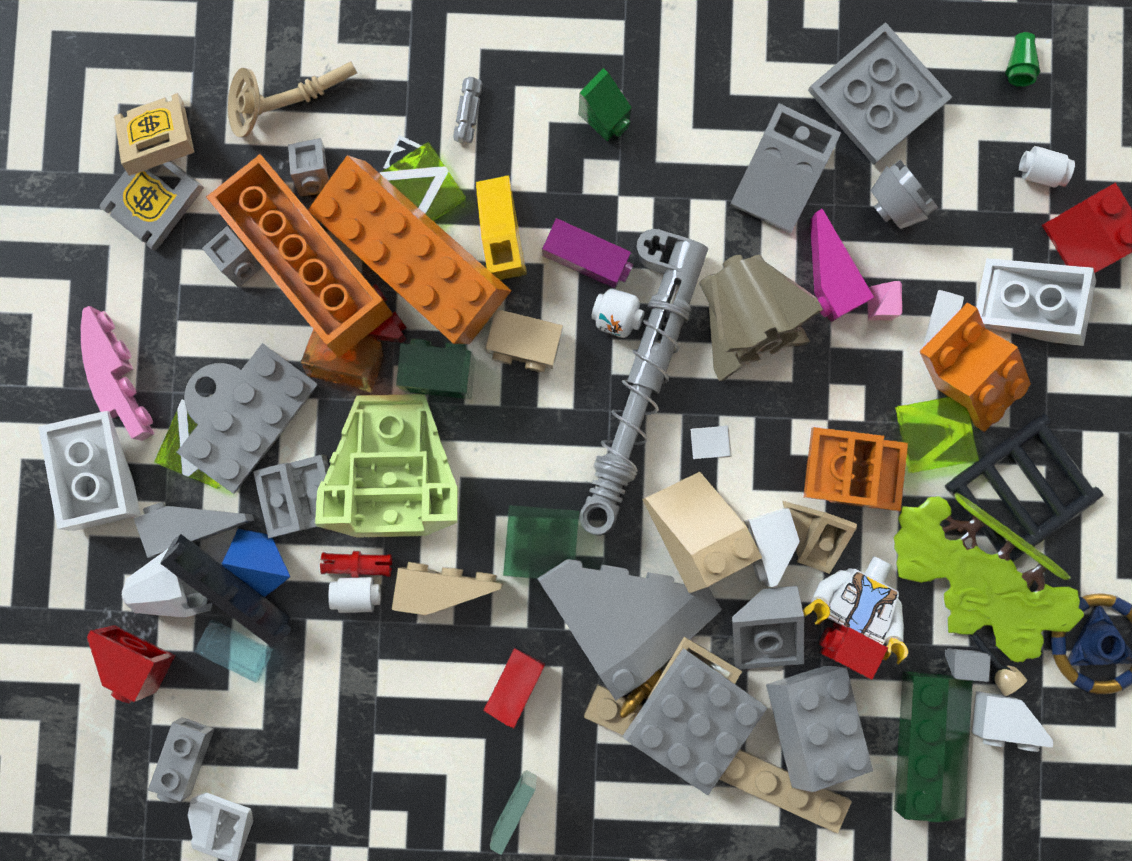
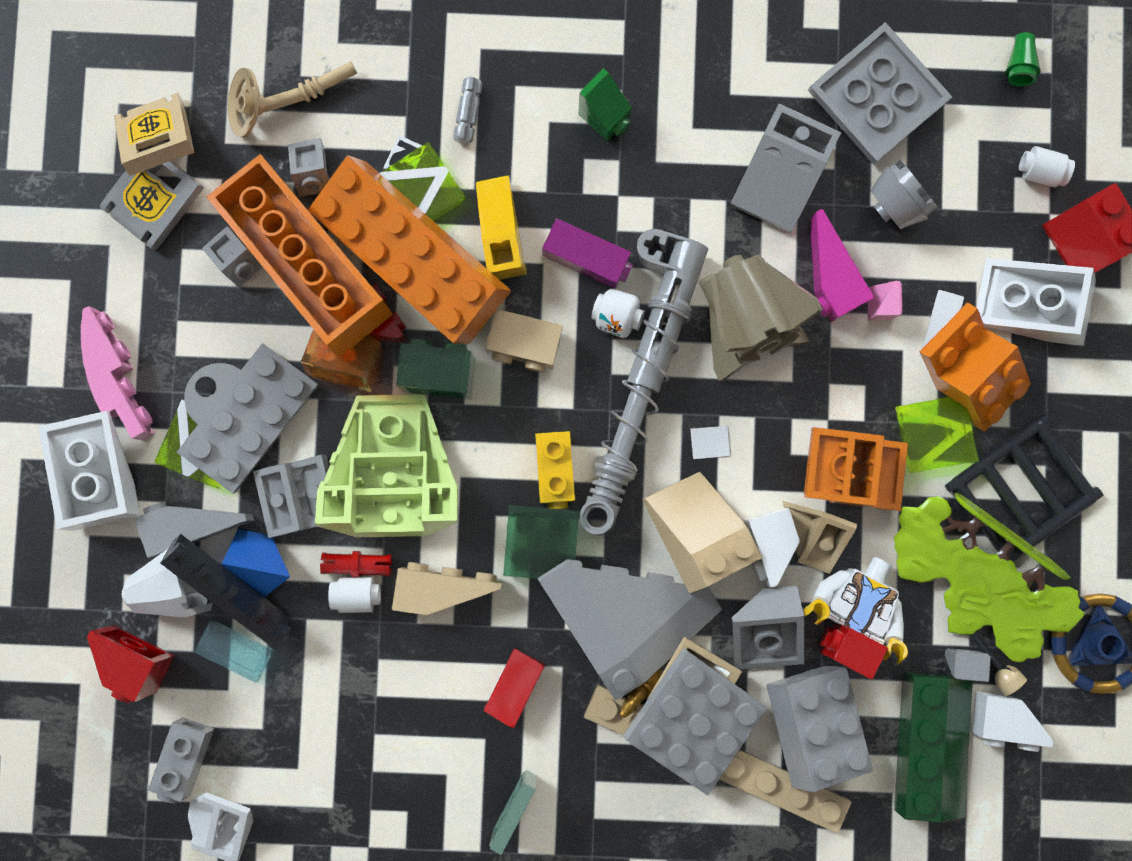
(555, 469): none -> yellow brick

